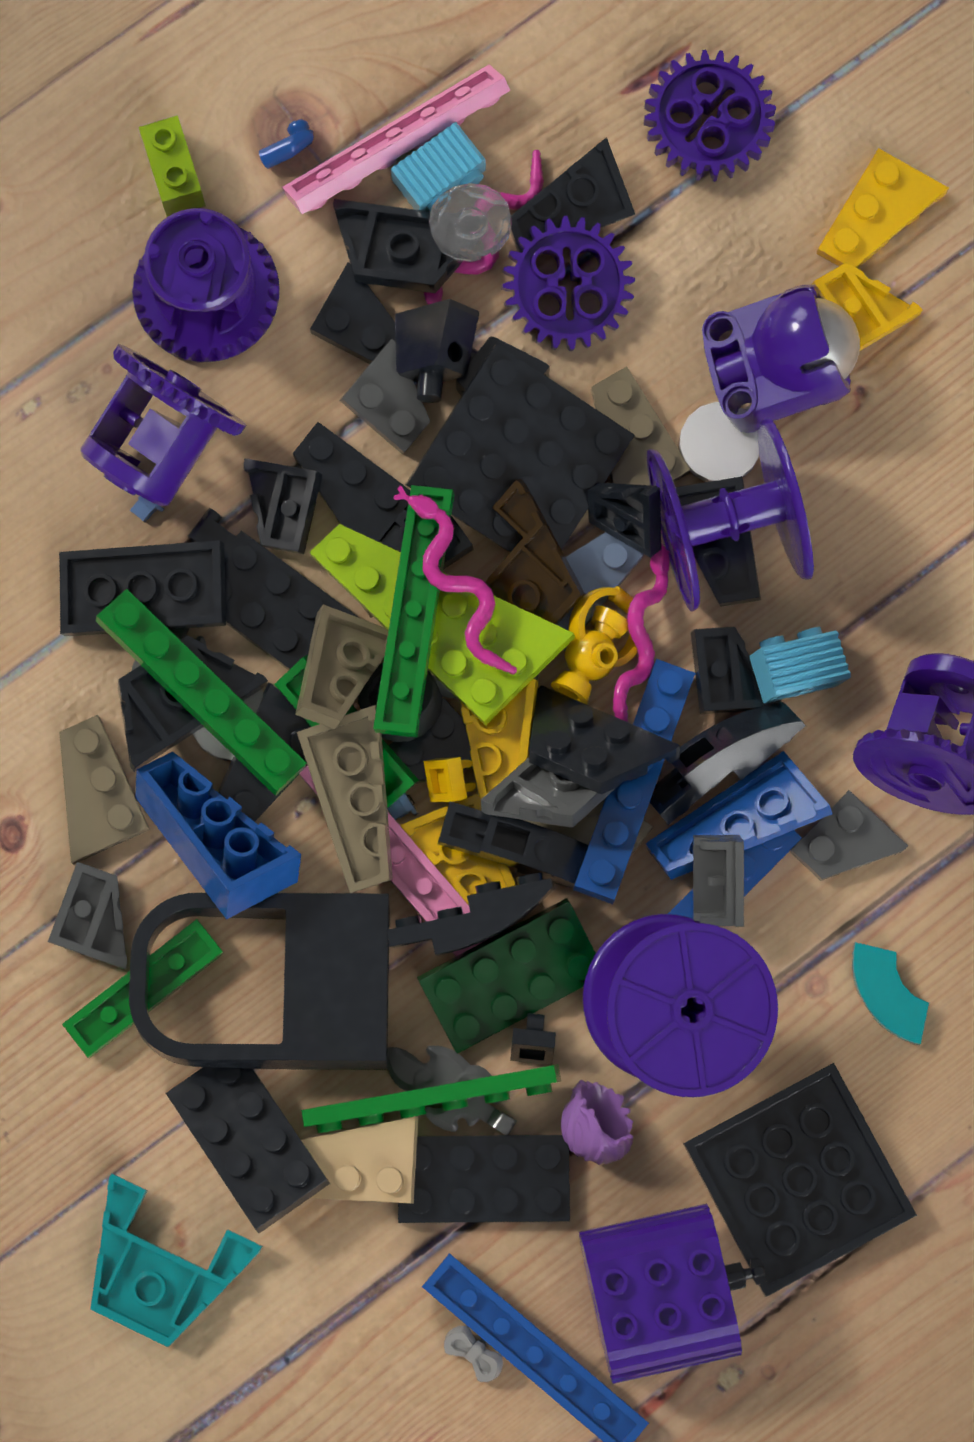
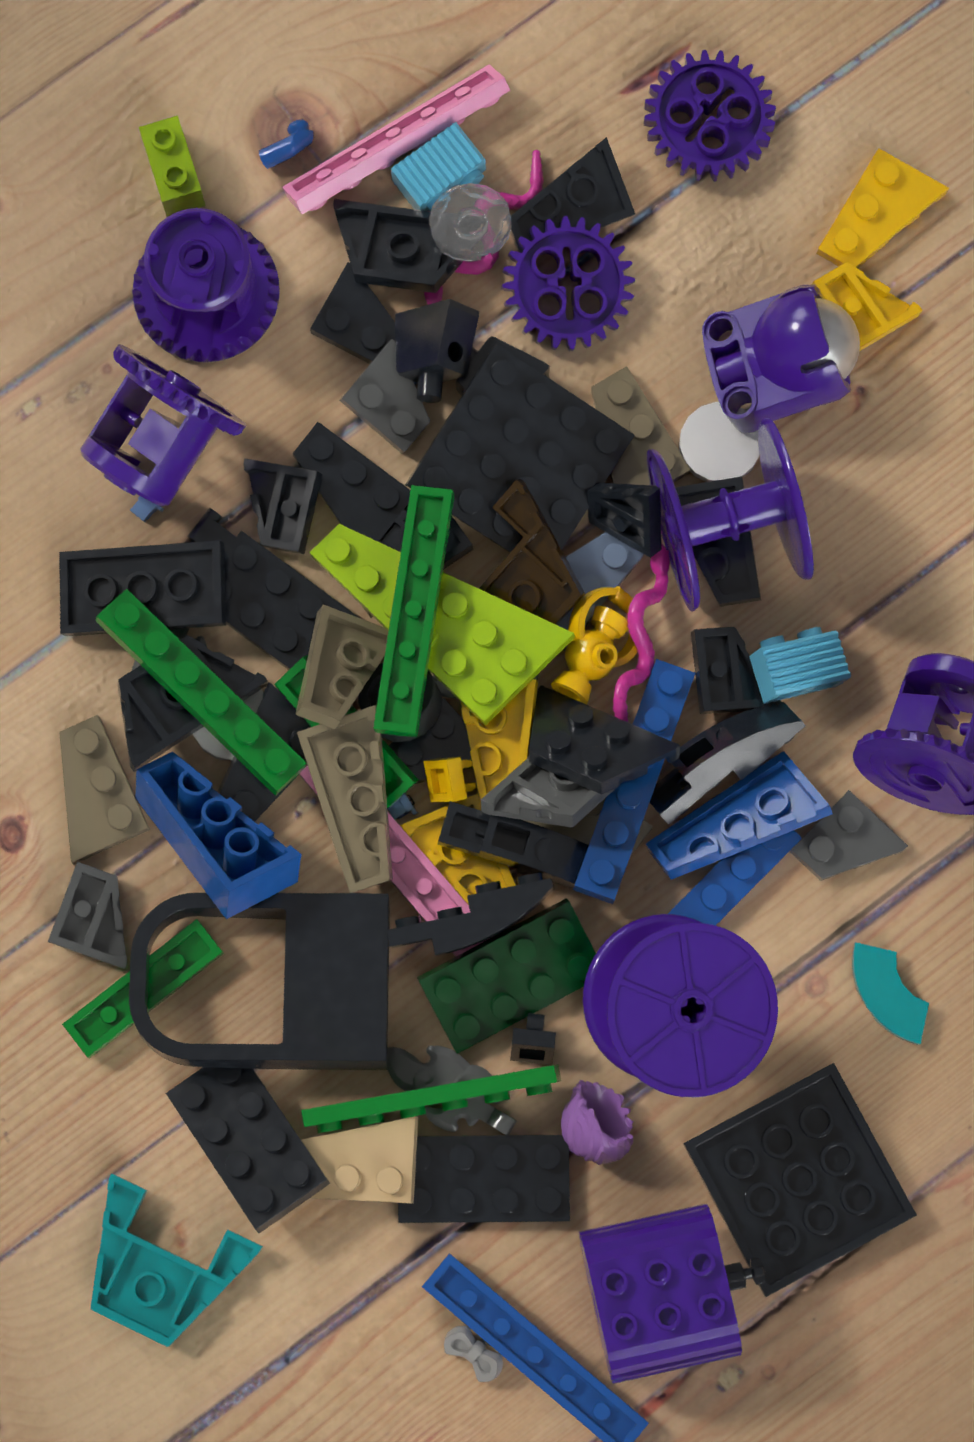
(428, 509): dark pink animal -> none
(718, 880): dark grey hinge -> none

